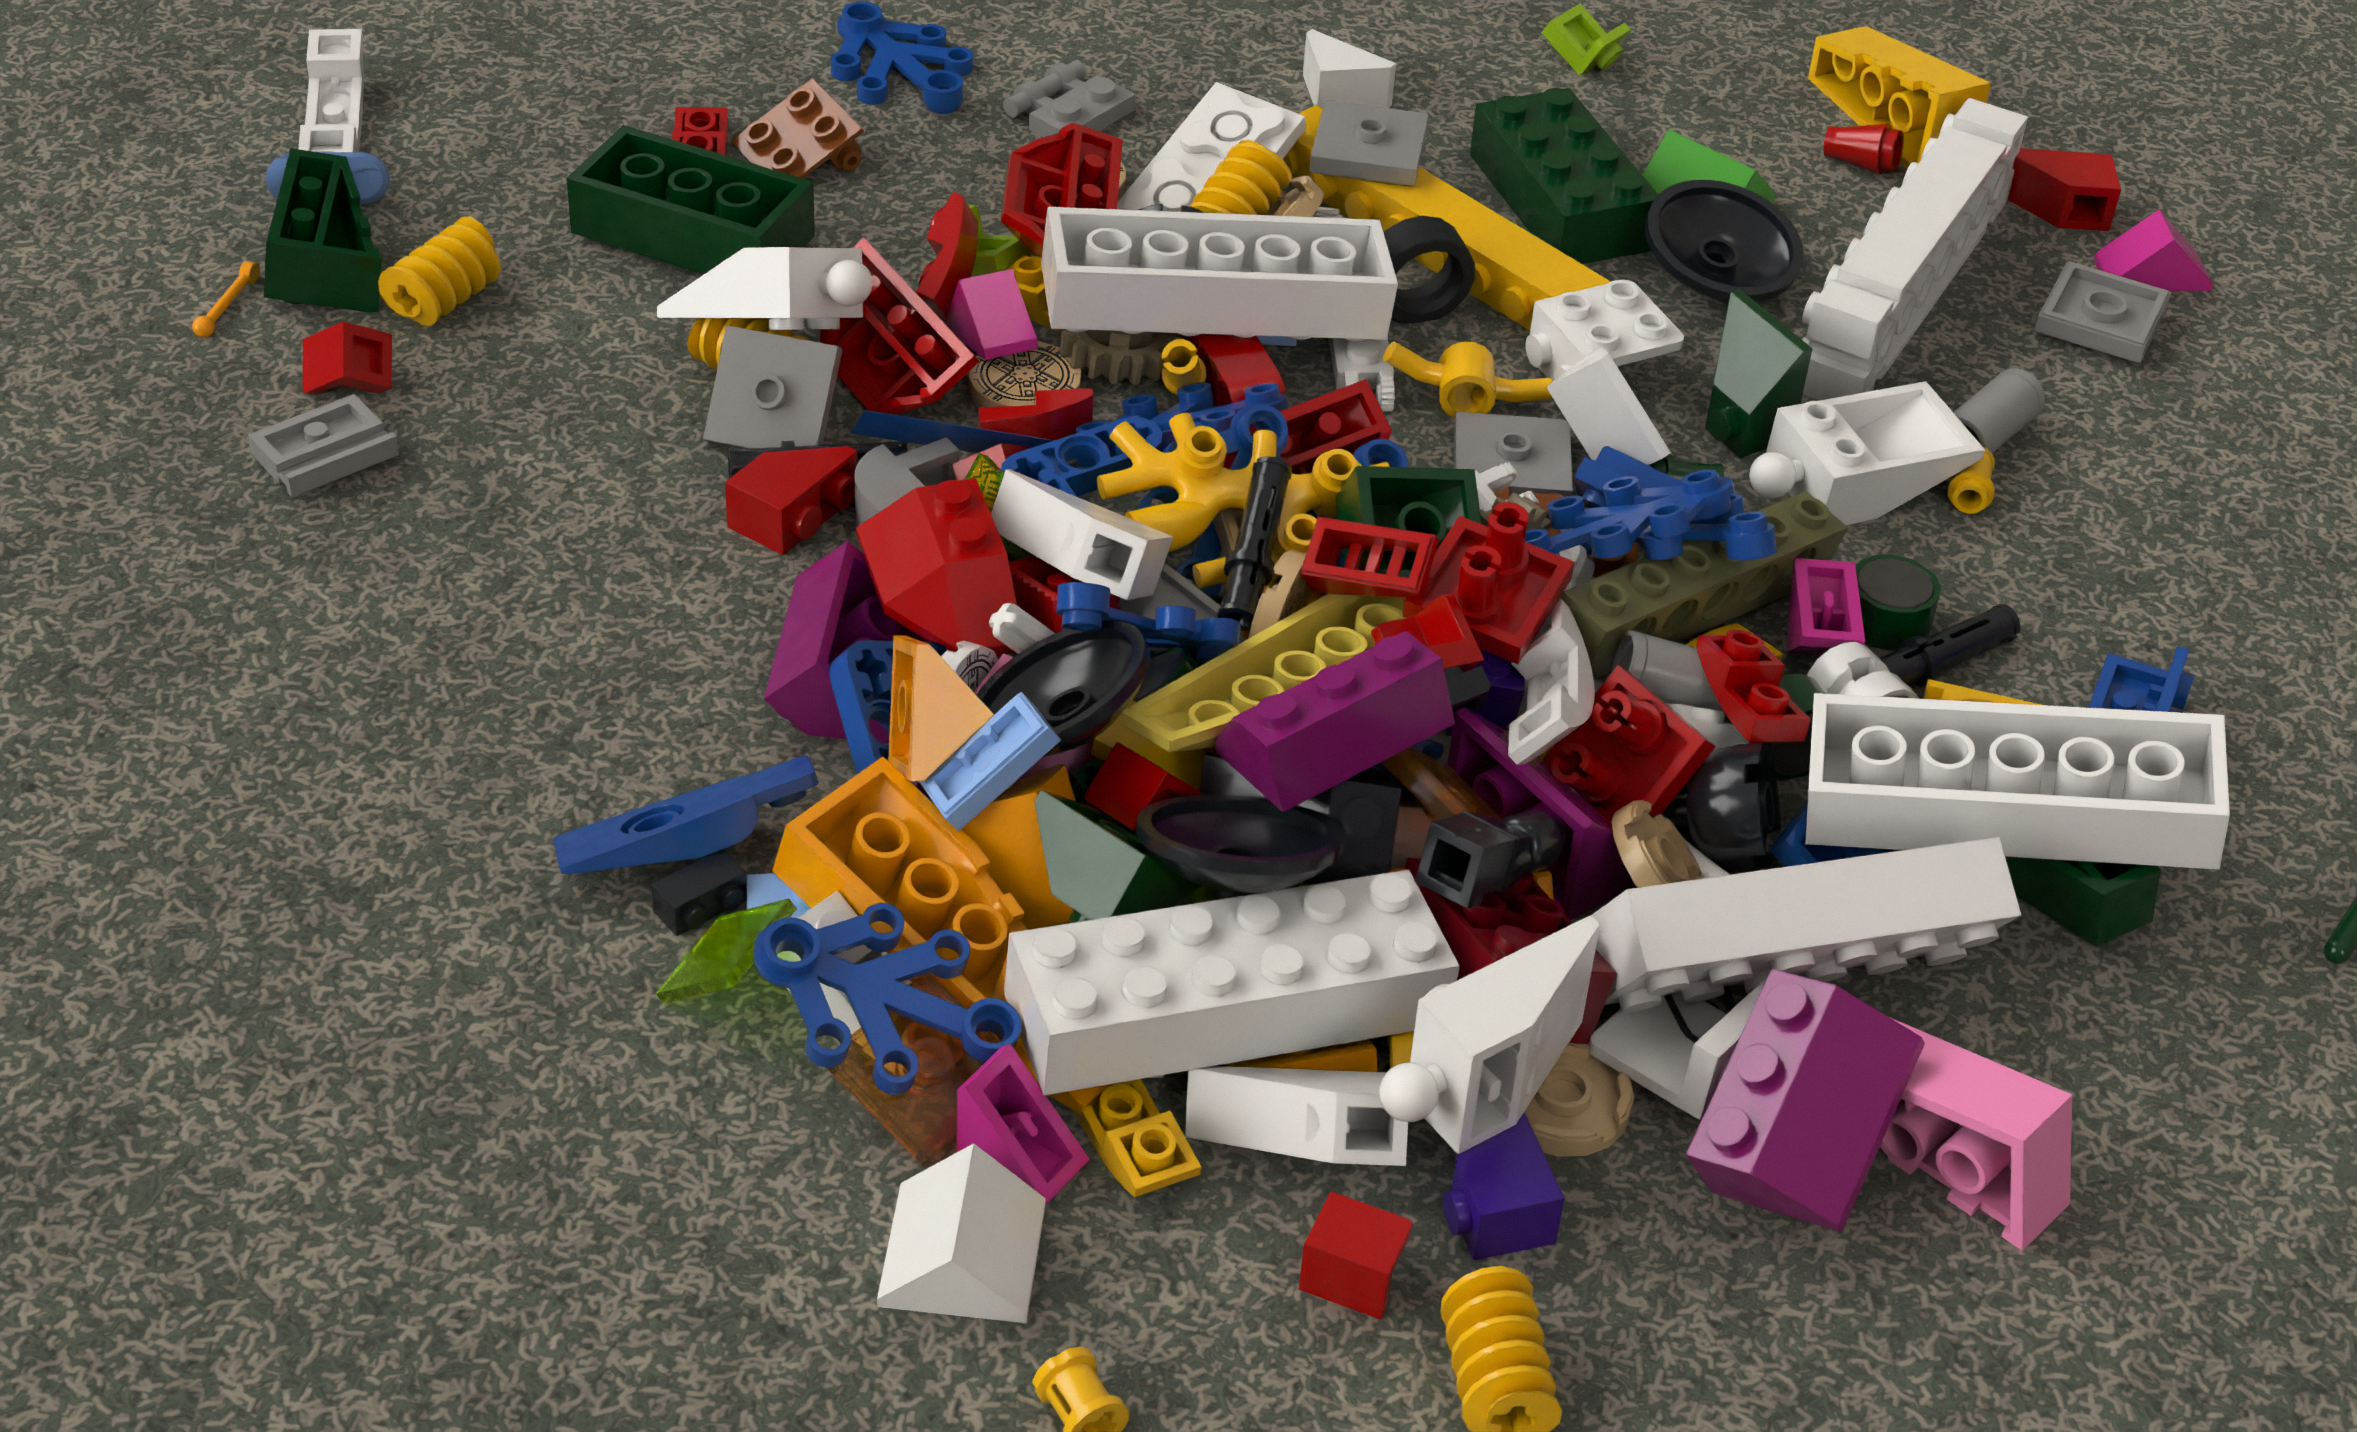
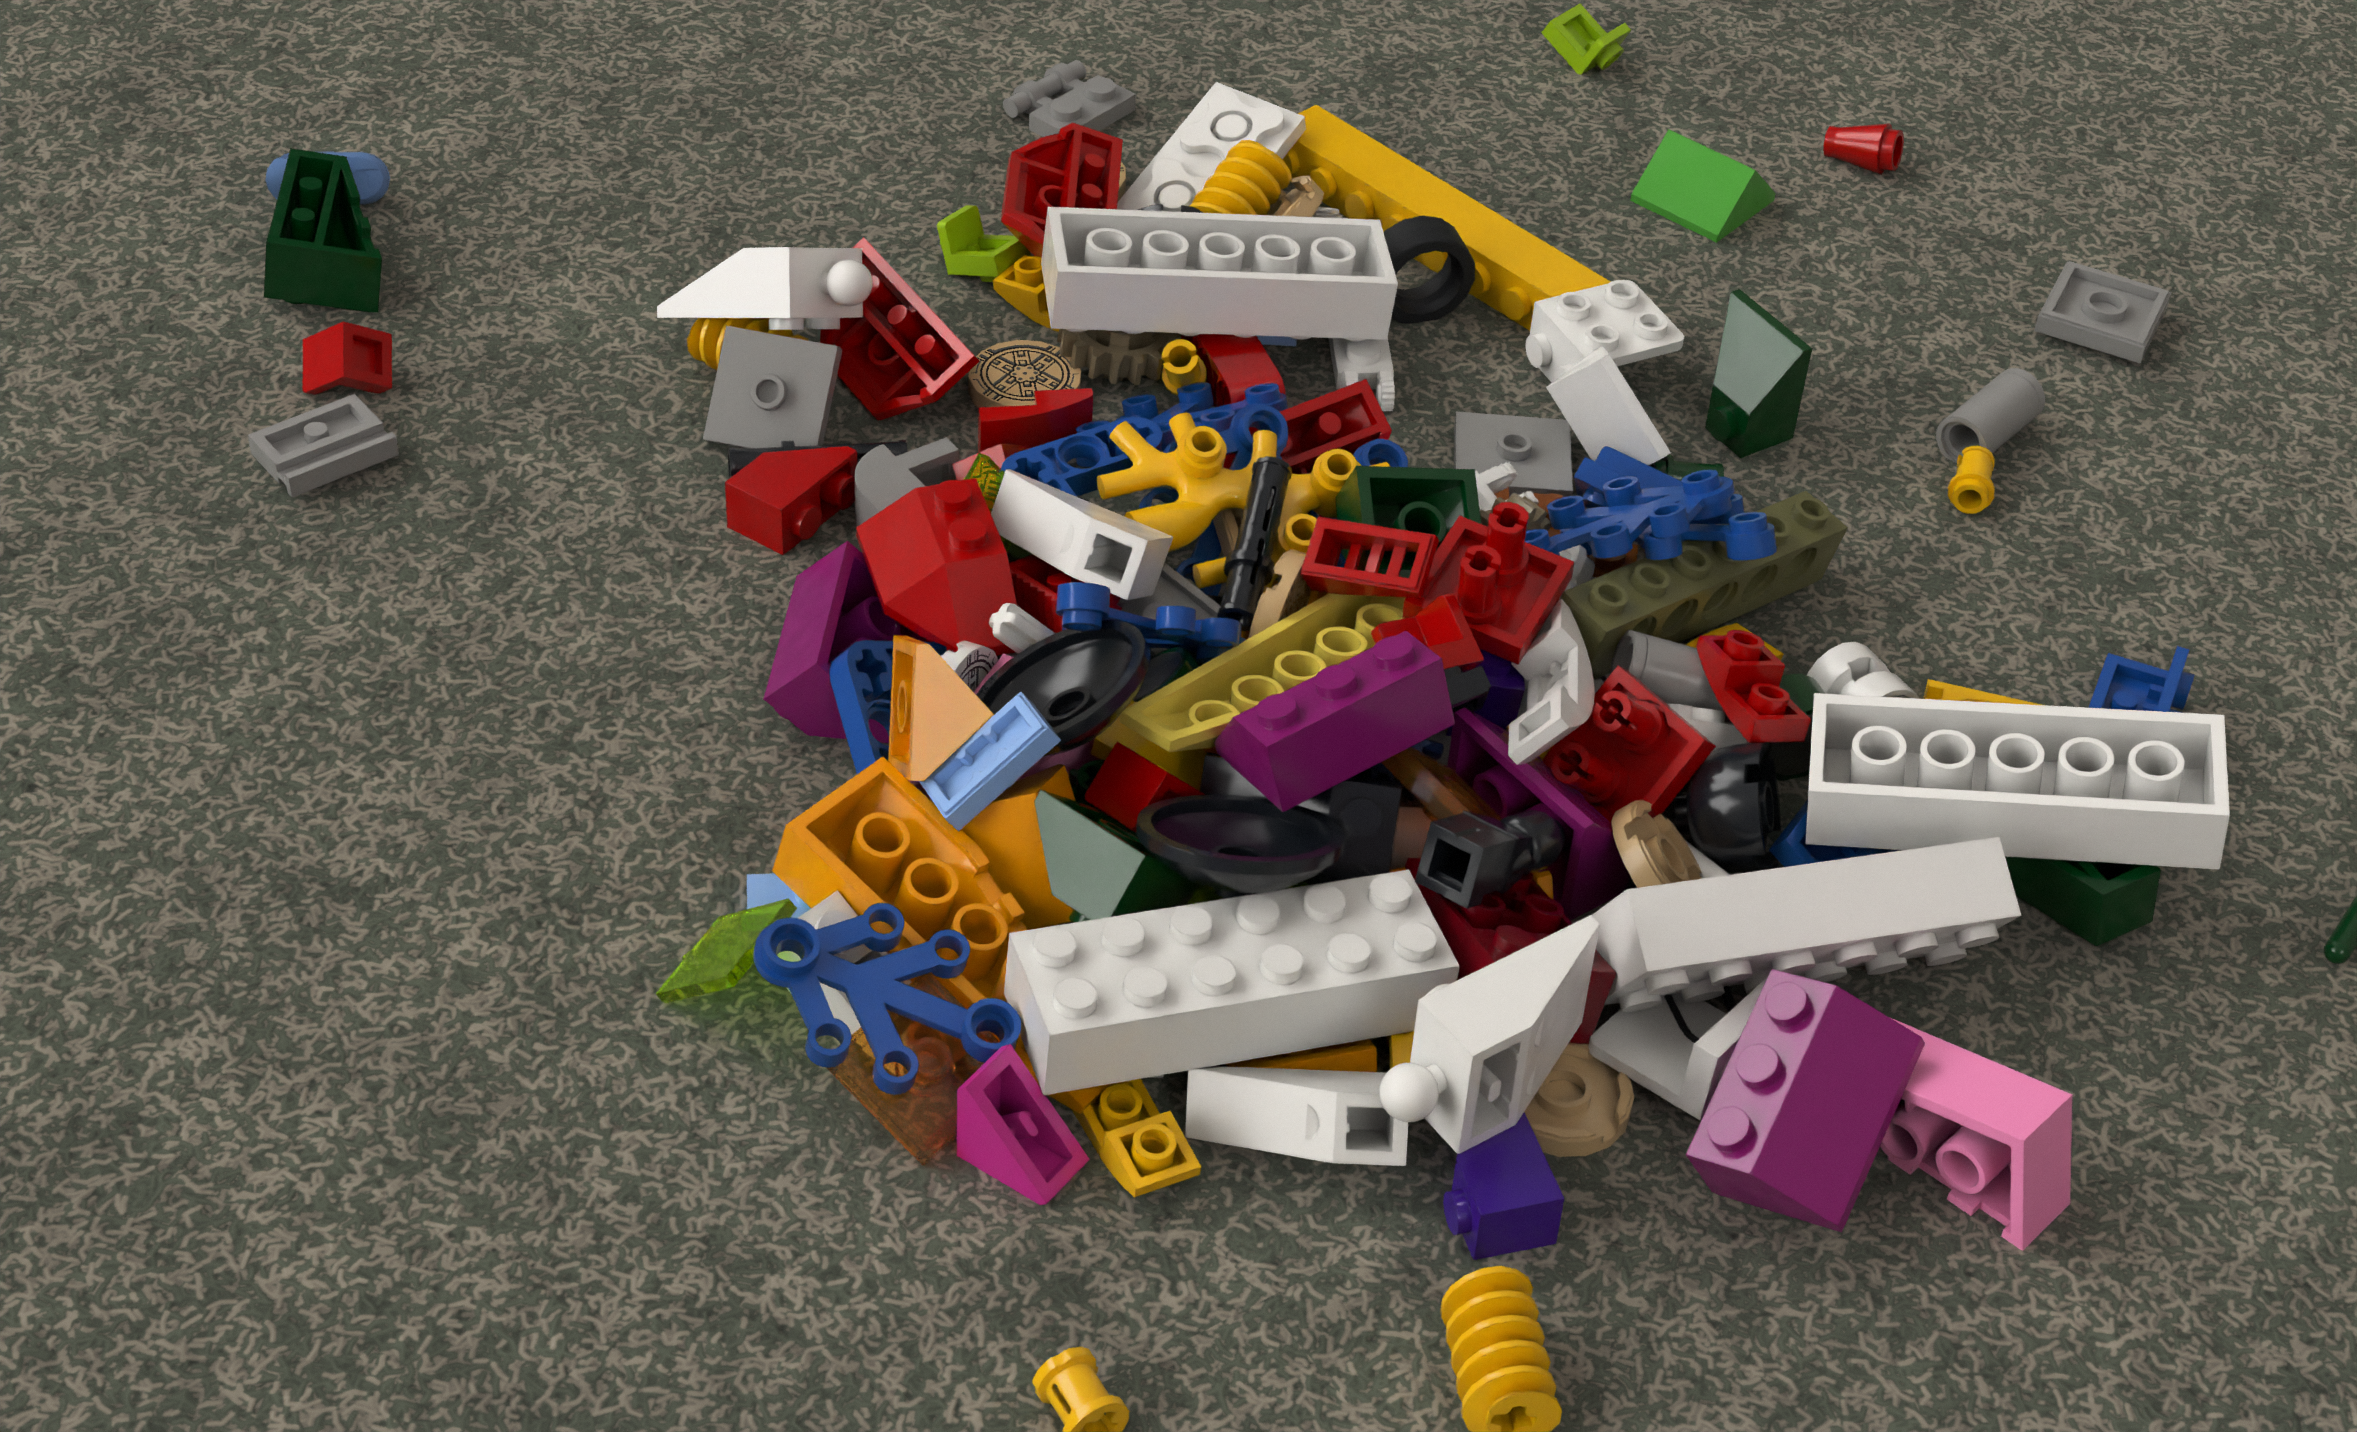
(248, 274): light orange hinge -> none
(334, 91): white slope -> none
(441, 272): yellow piece -> none
(684, 824): blue piece -> none
(685, 201): dark green brick -> none
(699, 892): black piece -> none
(702, 127): red slope -> none
(802, 134): dark orange hinge -> none
(864, 24): blue plant -> none
(926, 431): blue sticker -> none
(955, 241): red slope -> none
(964, 1241): white slope -> none
(991, 315): dark pink slope -> none
(1346, 73): white slope -> none
(1353, 1254): red panel -> none
(1369, 143): light grey plate -> none
(1466, 378): yellow piece -> none
(1563, 174): dark green brick -> none
(1723, 240): black dish -> none
(1823, 606): dark pink slope -> none
(1864, 450): white slope -> none
(1891, 83): yellow wedge -> none
(1895, 599): piece -> none
(1910, 250): white brick -> none
(1926, 657): black pin -> none
(2066, 187): red slope -> none
(2156, 256): dark pink slope -> none

